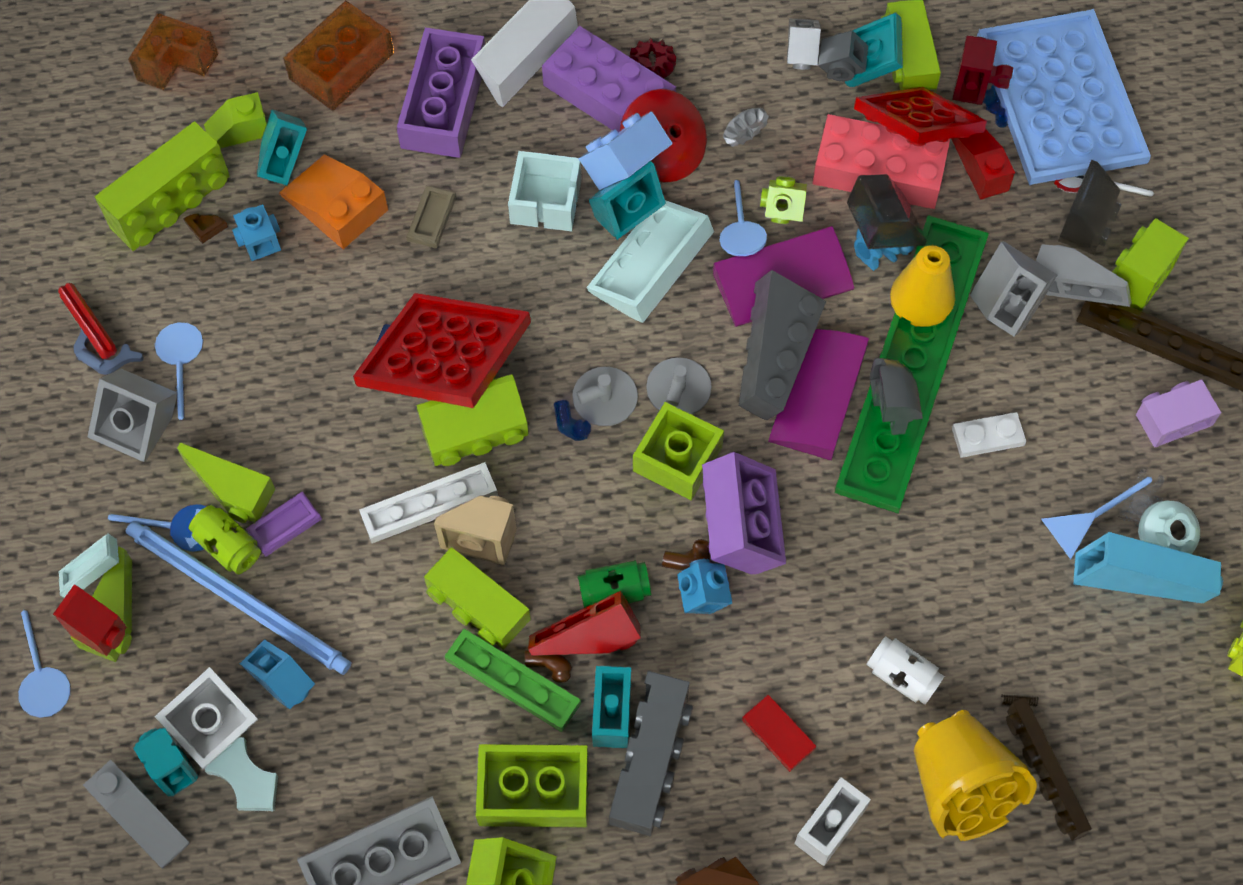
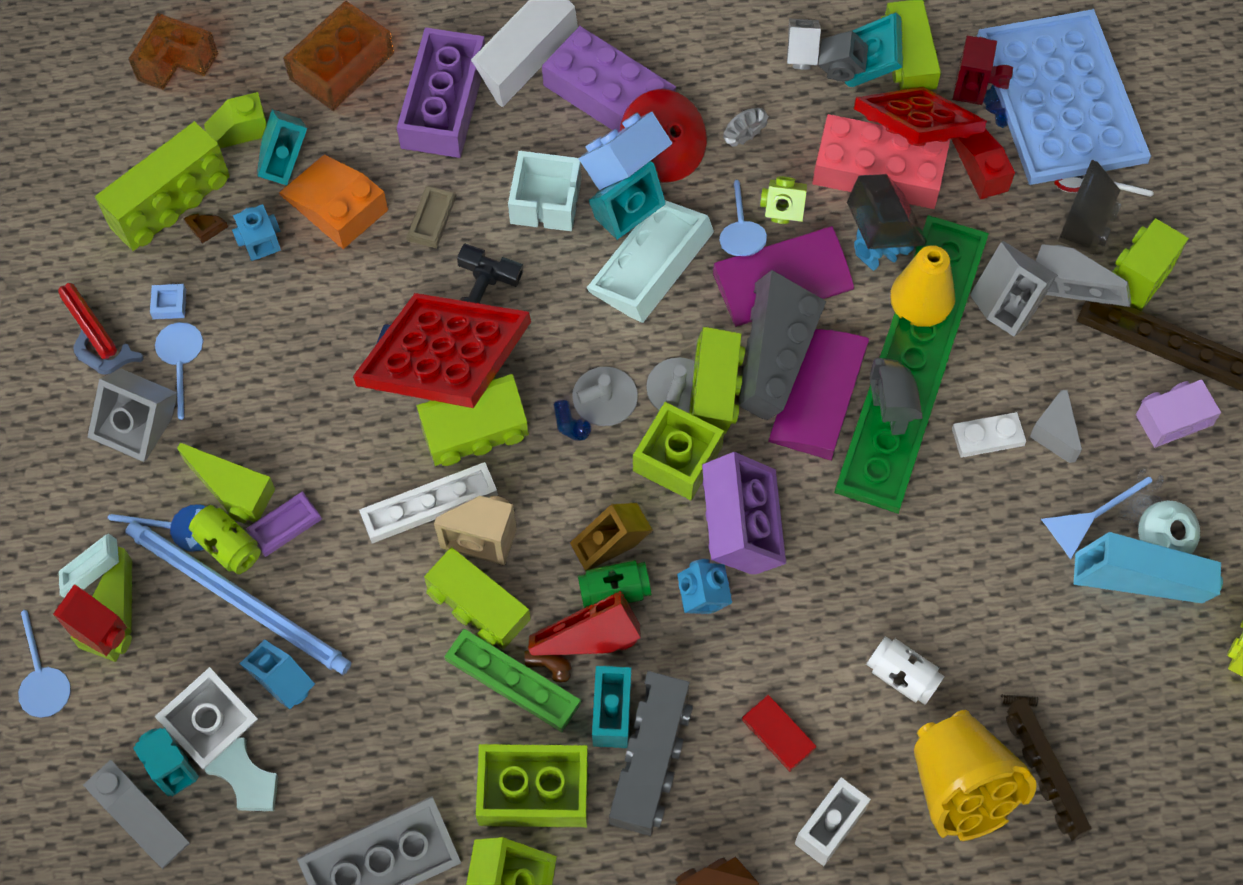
(168, 301): none -> light blue plate
(487, 271): none -> black bar
(611, 534): none -> pearl gold slope
(664, 55): dark red gear -> none
(681, 561): reddish brown arm -> none
(716, 377): none -> lime brick
(1058, 429): none -> light grey slope

